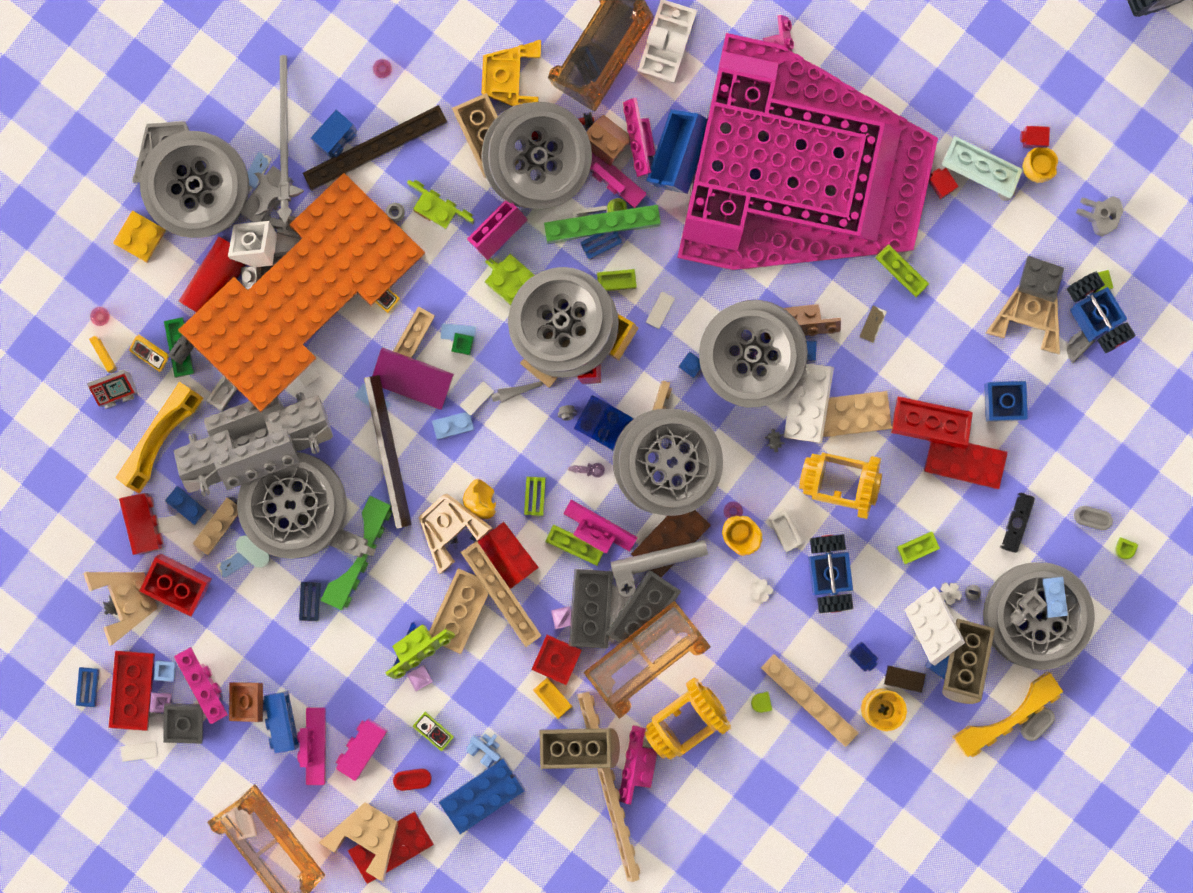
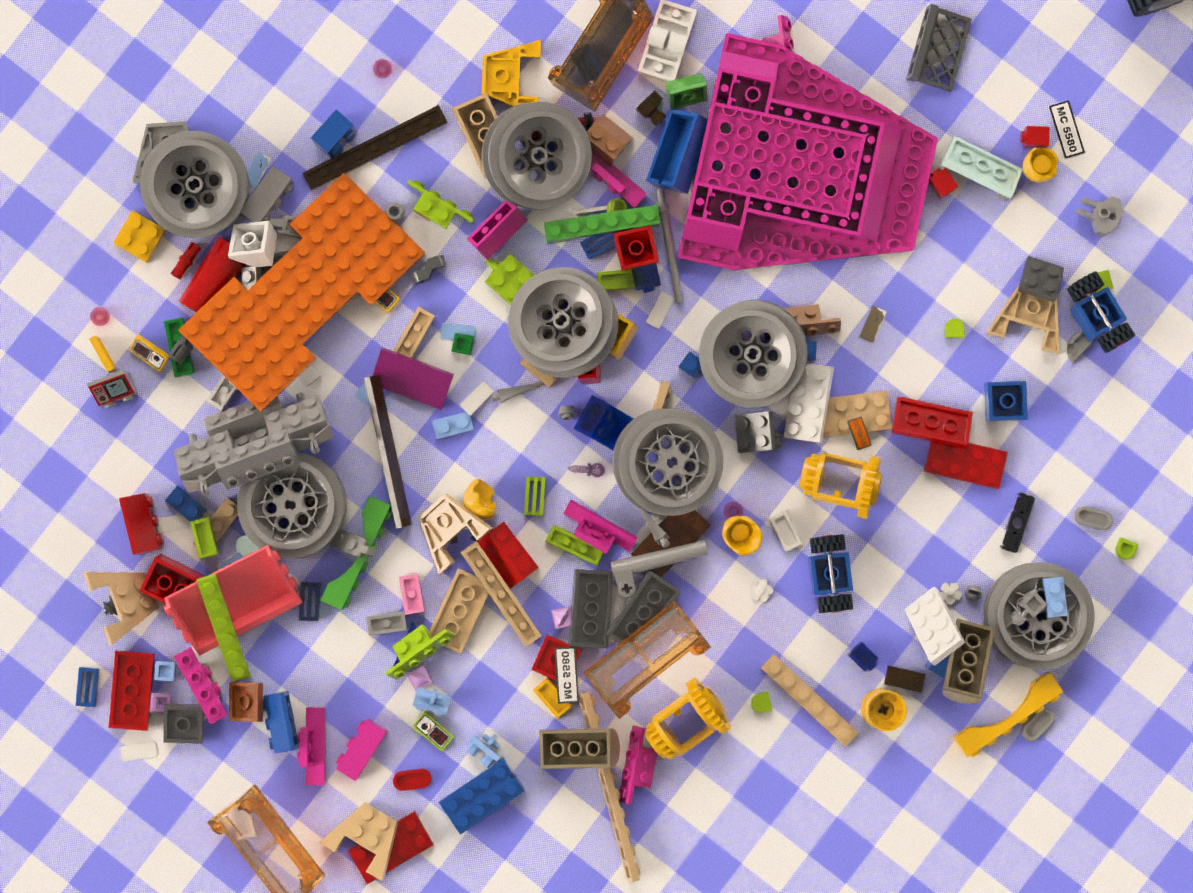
(139, 465): yellow arch -> none
(185, 260): none -> red pin
(204, 538): none -> lime tile
(223, 627): none -> lime plate
(253, 590): none -> coral panel
(266, 192): light grey piece -> none
(386, 623): none -> light grey plate
(411, 594): none -> bright pink plate
(425, 274): none -> dark grey piece
(431, 701): none -> light blue hips
(566, 675): none -> clear sticker
(635, 248): none -> red slope
(640, 137): dark pink bracket -> none
(646, 277): none -> clear blue brick
(649, 108): none -> dark brown piece
(658, 533): none -> light grey piece
(663, 210): none -> light grey bar
(686, 91): none -> bright green slope
(755, 432): none -> dark grey plate
(859, 433): none -> sticker
(902, 270): lime tile -> none
(918, 547): lime plate -> none
(925, 39): none -> dark grey fence
(954, 329): none -> lime tile
(1066, 129): none -> sticker

